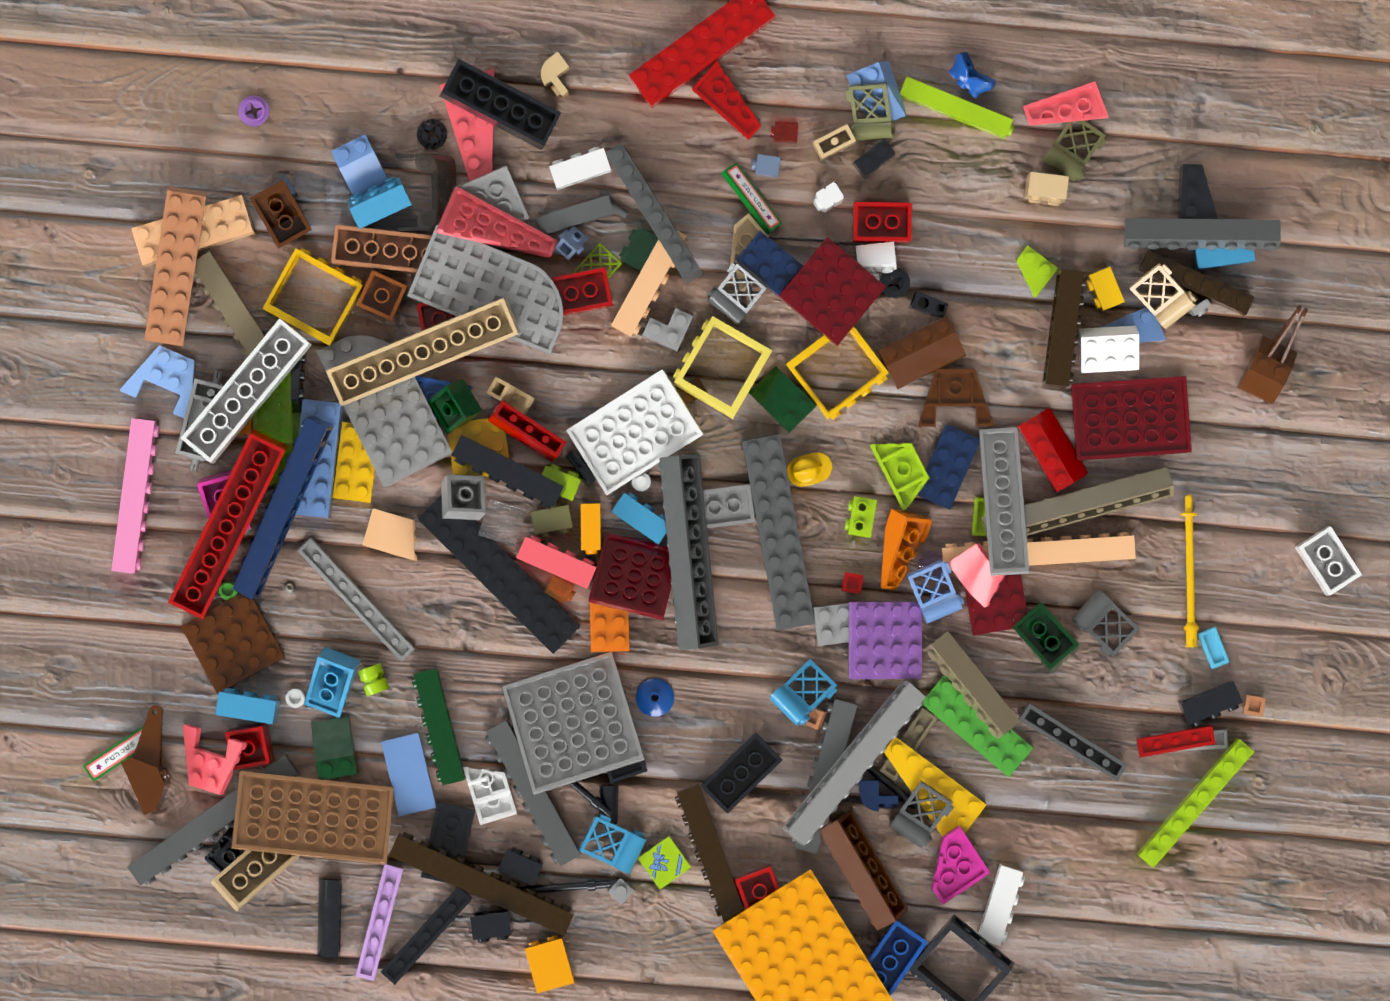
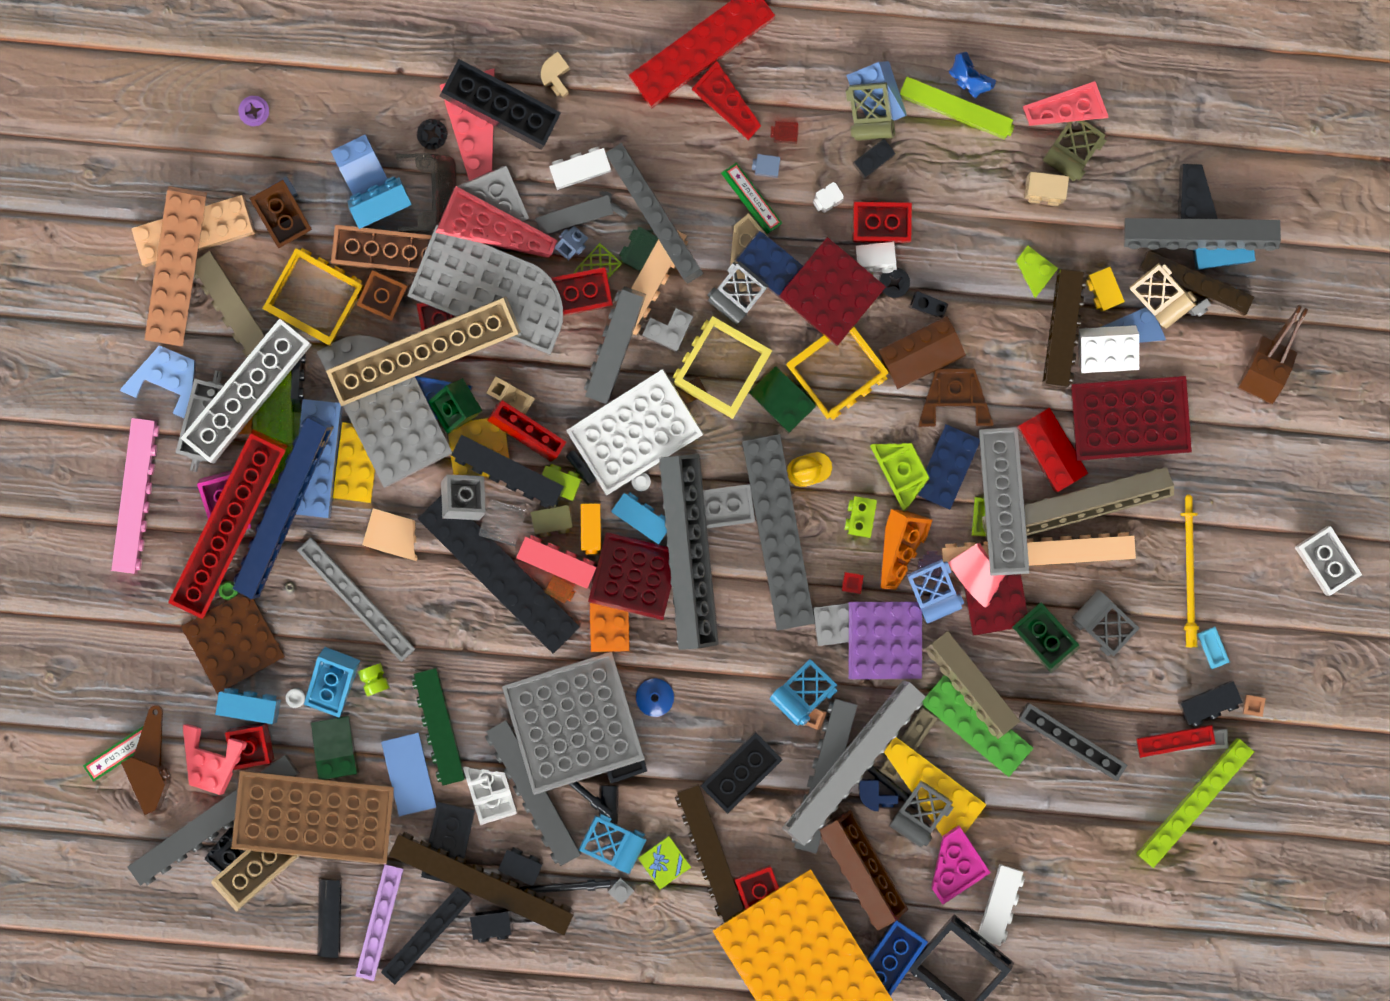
(549, 963): light orange brick -> none
(615, 345): none -> dark grey brick
(834, 142): tan brick -> none

